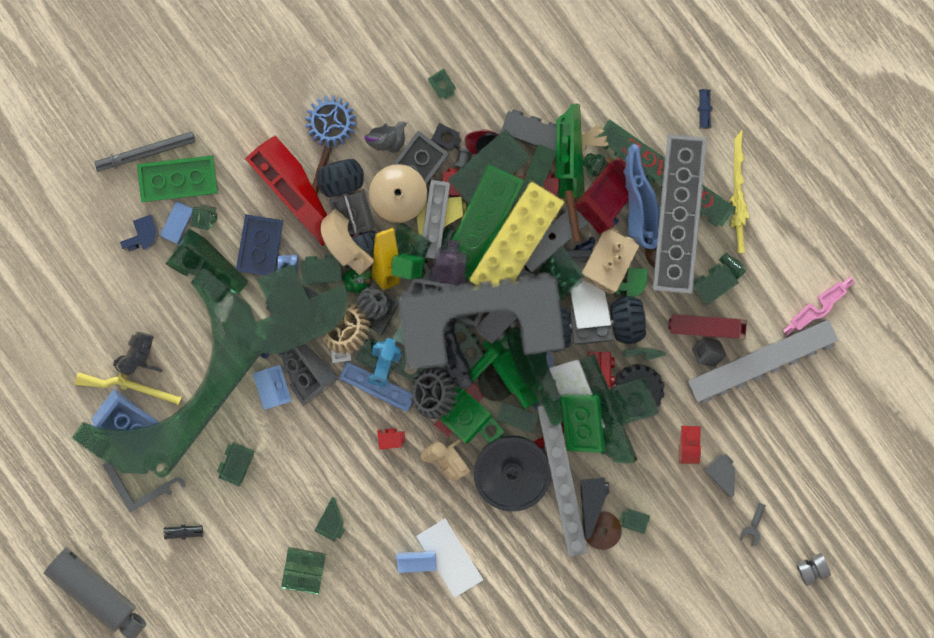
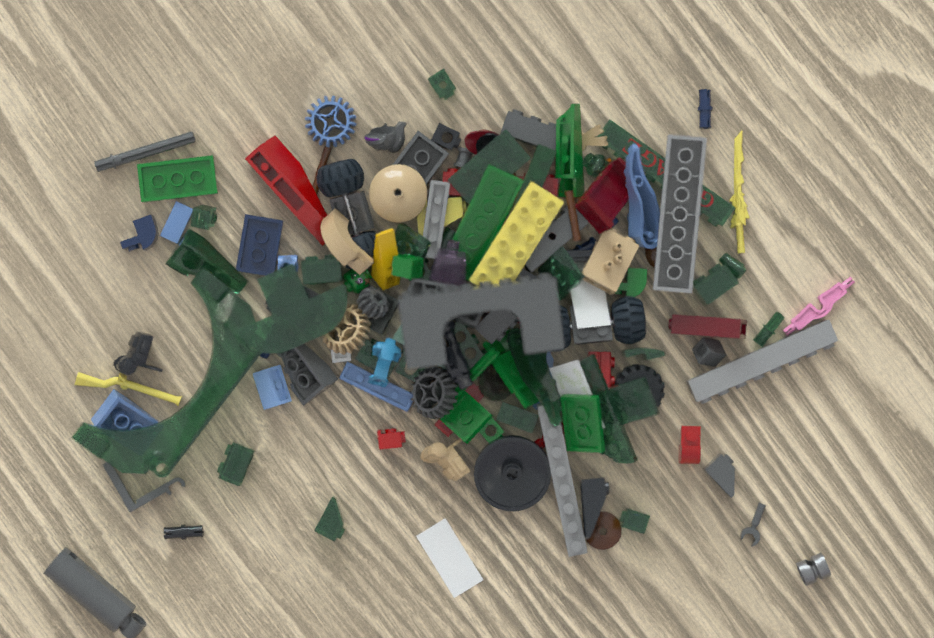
(303, 570): clear green slope -> none
(416, 561): light blue panel -> none
(768, 329): none -> clear green axle

